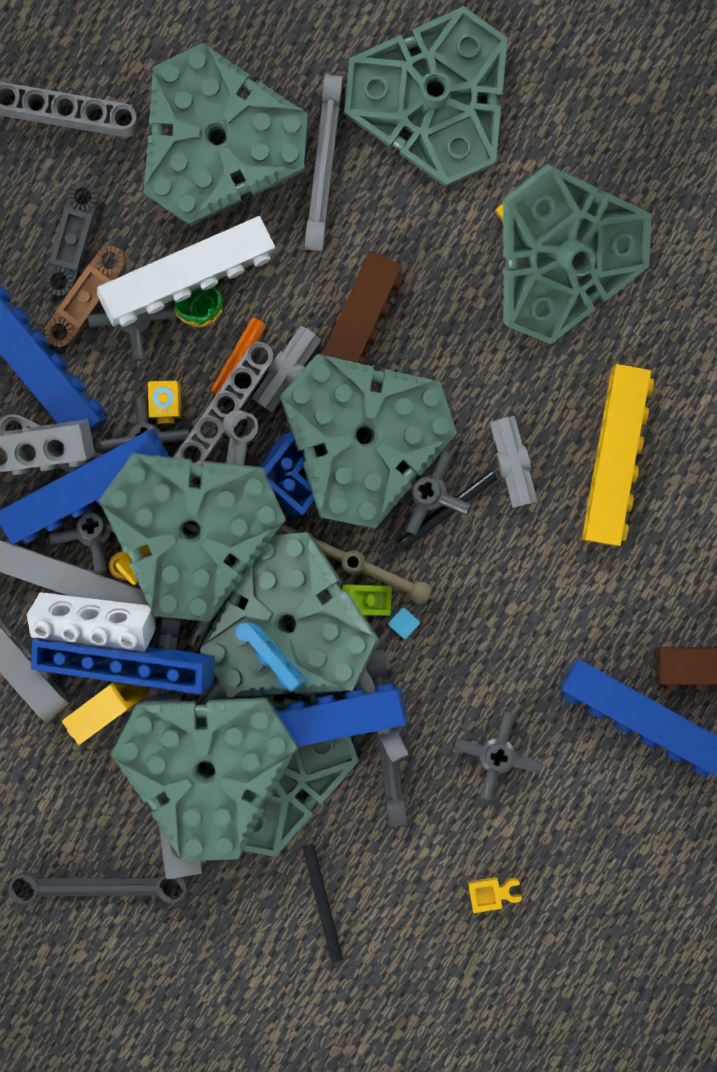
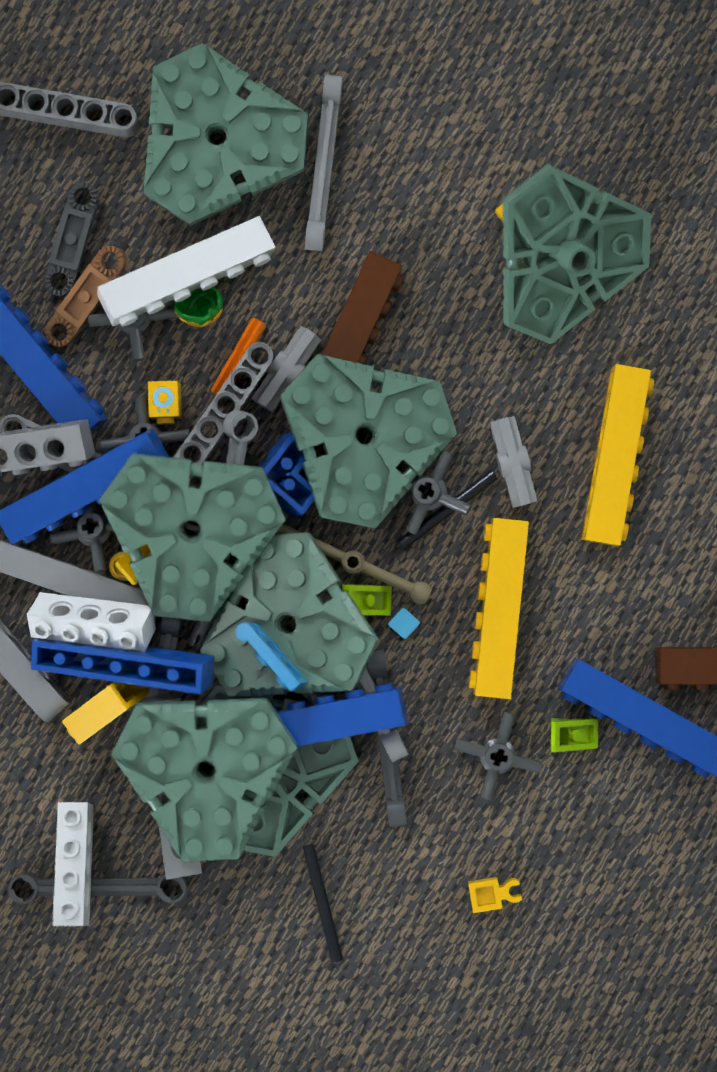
(73, 864): none -> white brick
(451, 131): sand green plate -> none
(500, 608): none -> yellow brick
(574, 734): none -> lime slope

